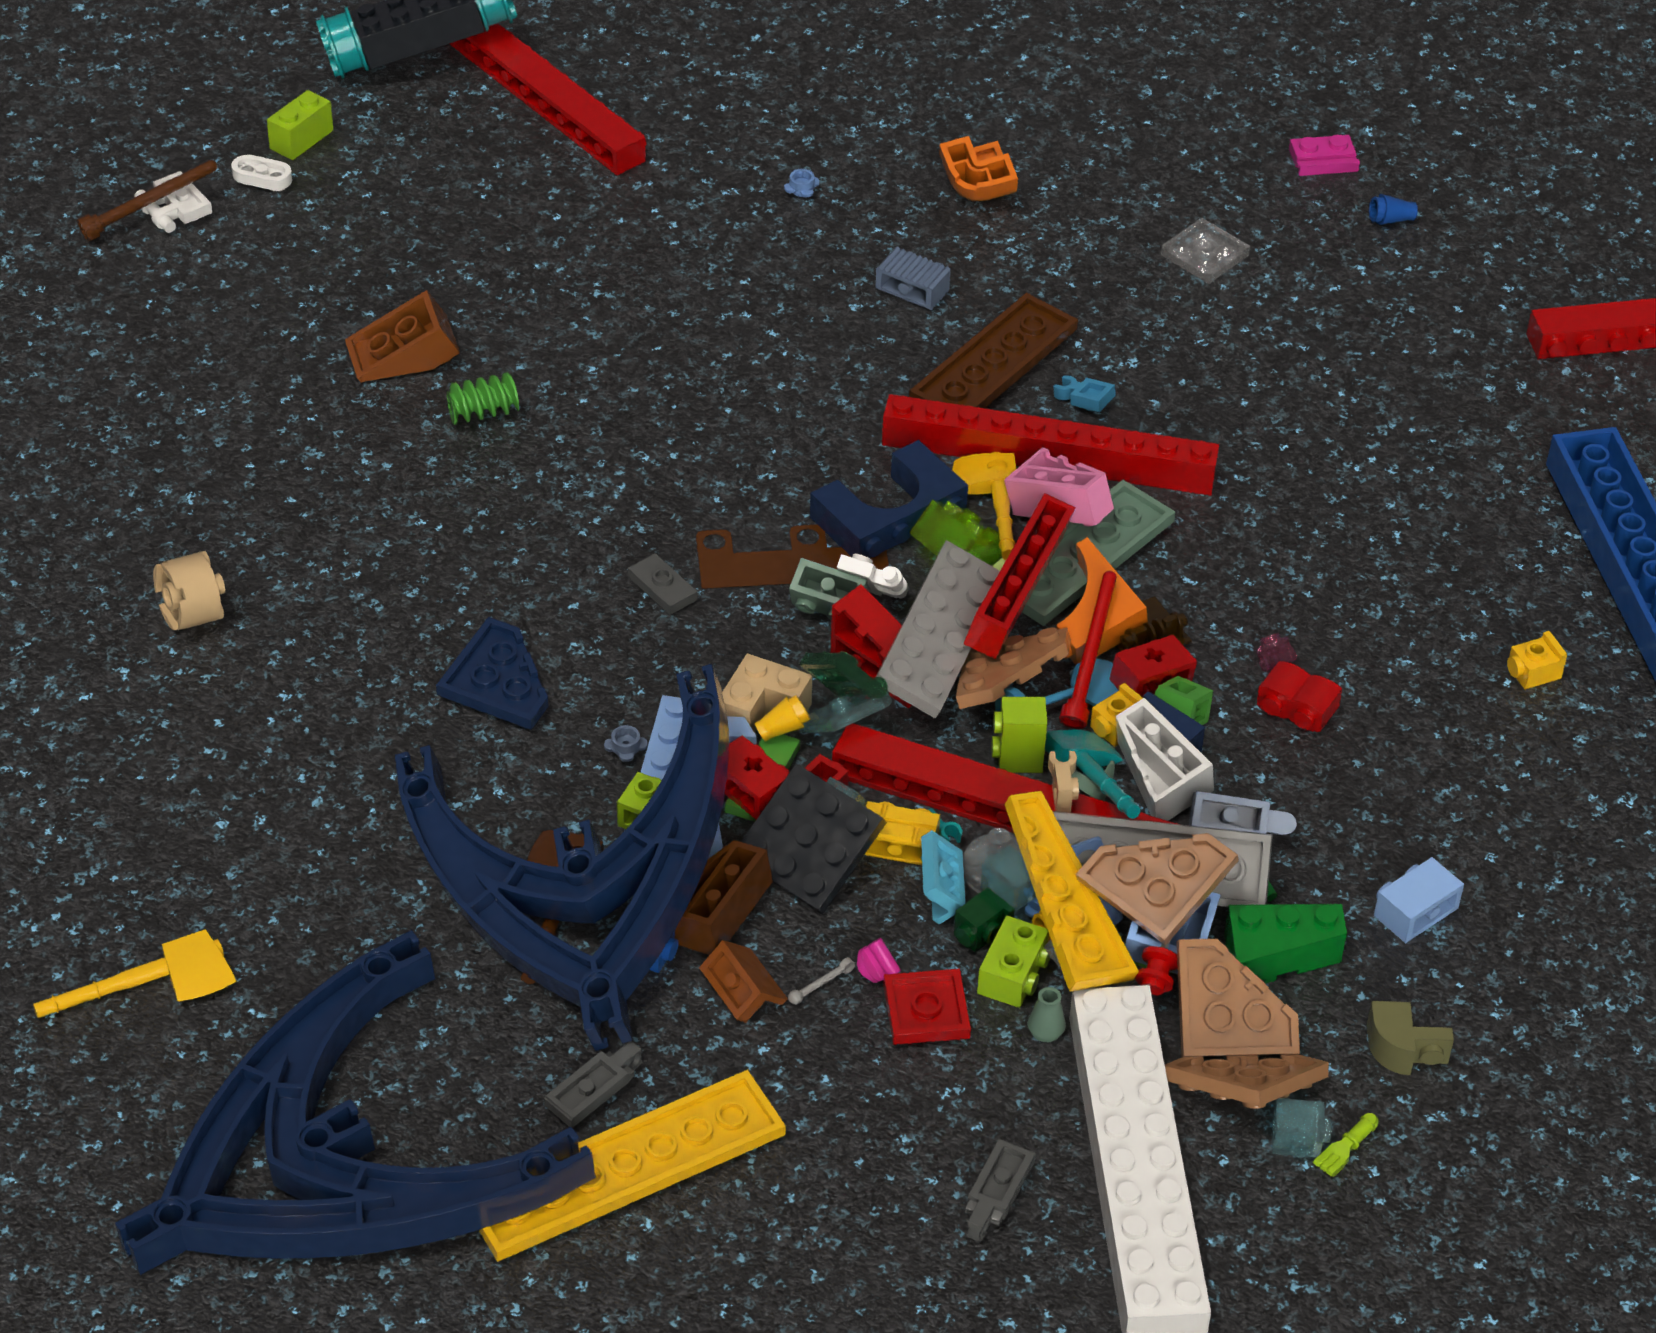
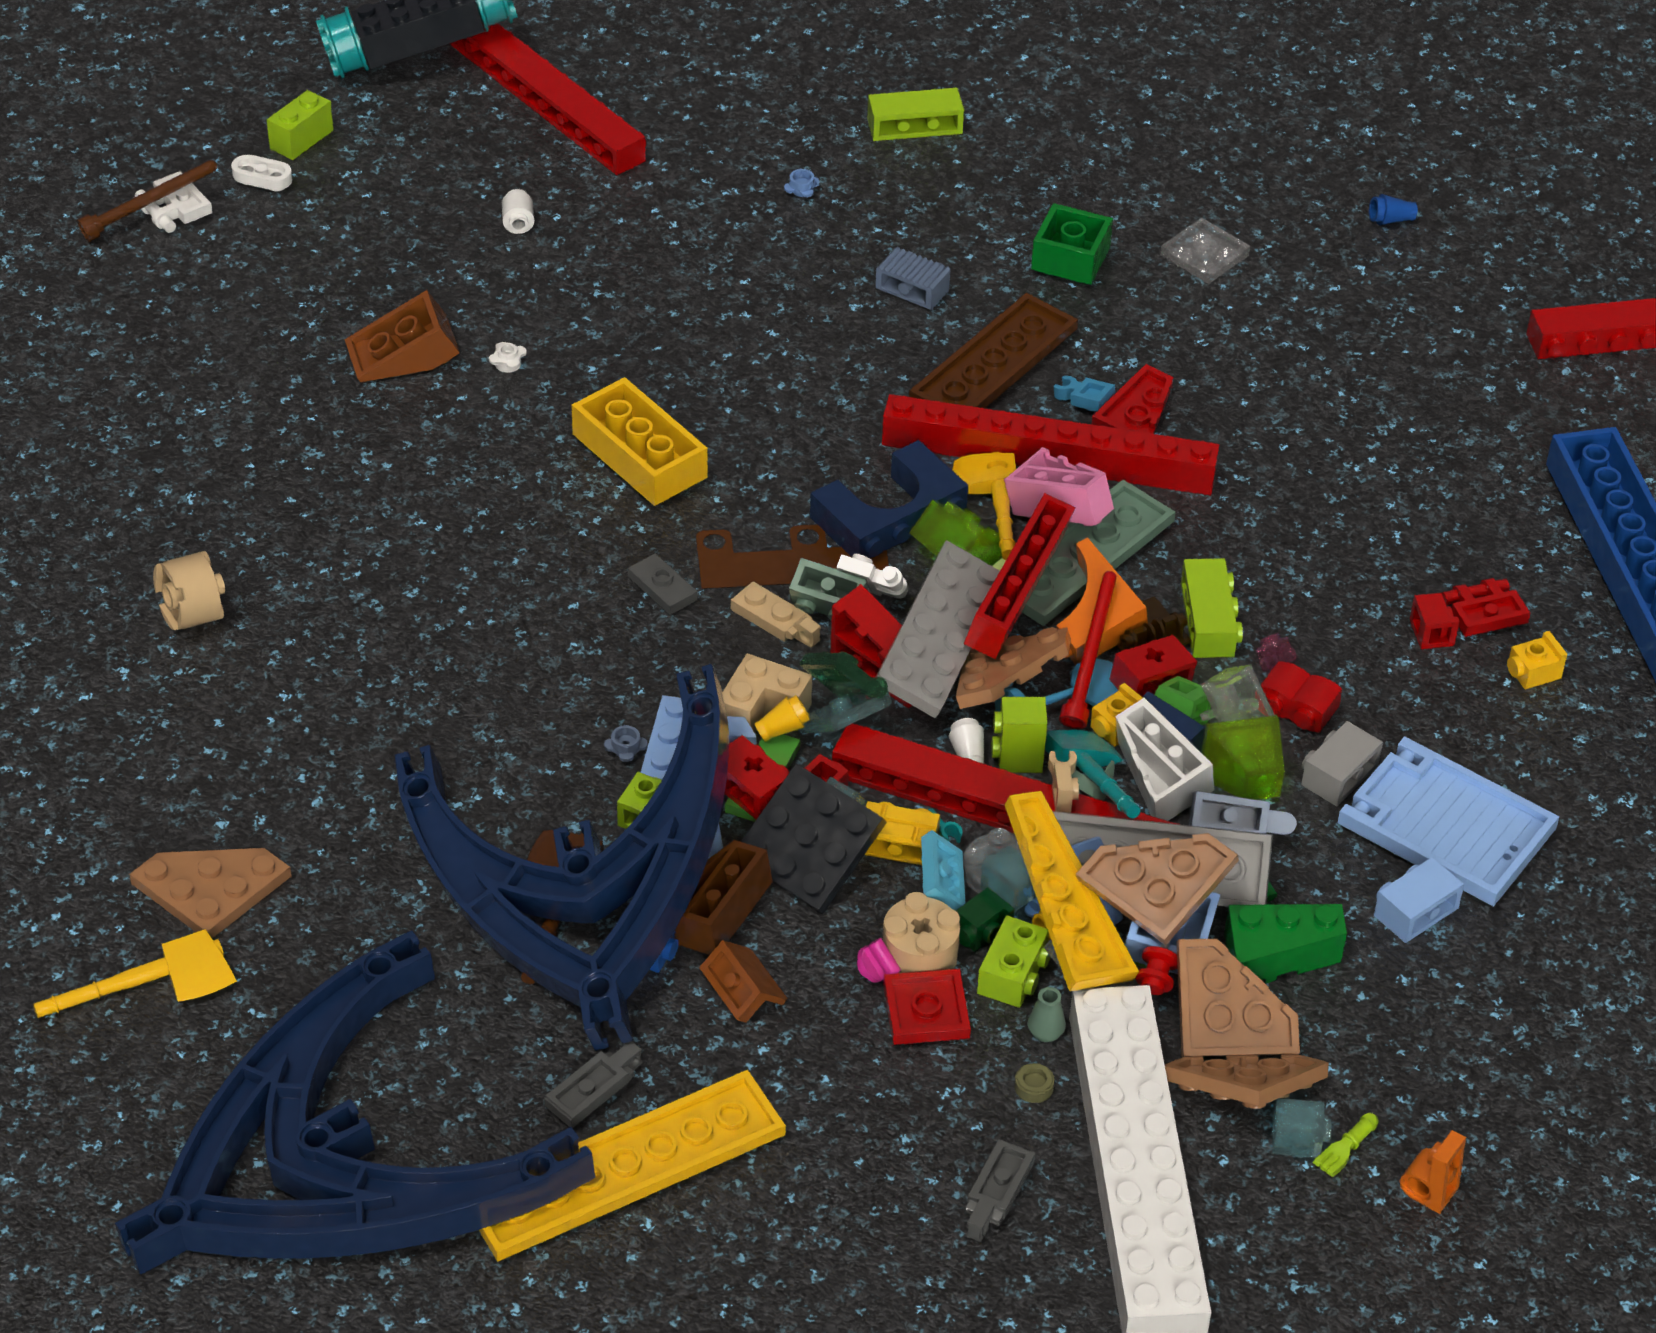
(210, 885): none -> medium nougat plate
(482, 397): bright green piece -> none
(496, 676): dark blue plate -> none
(507, 357): none -> white plate
(517, 211): none -> white brick
(639, 441): none -> yellow brick
(775, 615): none -> tan hinge
(846, 966): light grey hinge -> none
(915, 114): none -> lime brick
(922, 934): none -> tan brick
(968, 739): none -> white cone
(978, 171): orange brick -> none
(1034, 1083): none -> olive tile
(1071, 244): none -> green brick
(1137, 403): none -> red wing
(1210, 608): none -> lime brick
(1235, 695): none -> clear brick
(1246, 756): none -> clear neon green slope
(1324, 155): dark pink plate -> none
(1341, 763): none -> light grey brick
(1399, 1044): olive brick -> none
(1433, 621): none -> red brick
(1435, 1173): none -> orange plate
(1440, 810): none -> light blue door
(1486, 606): none -> red plate

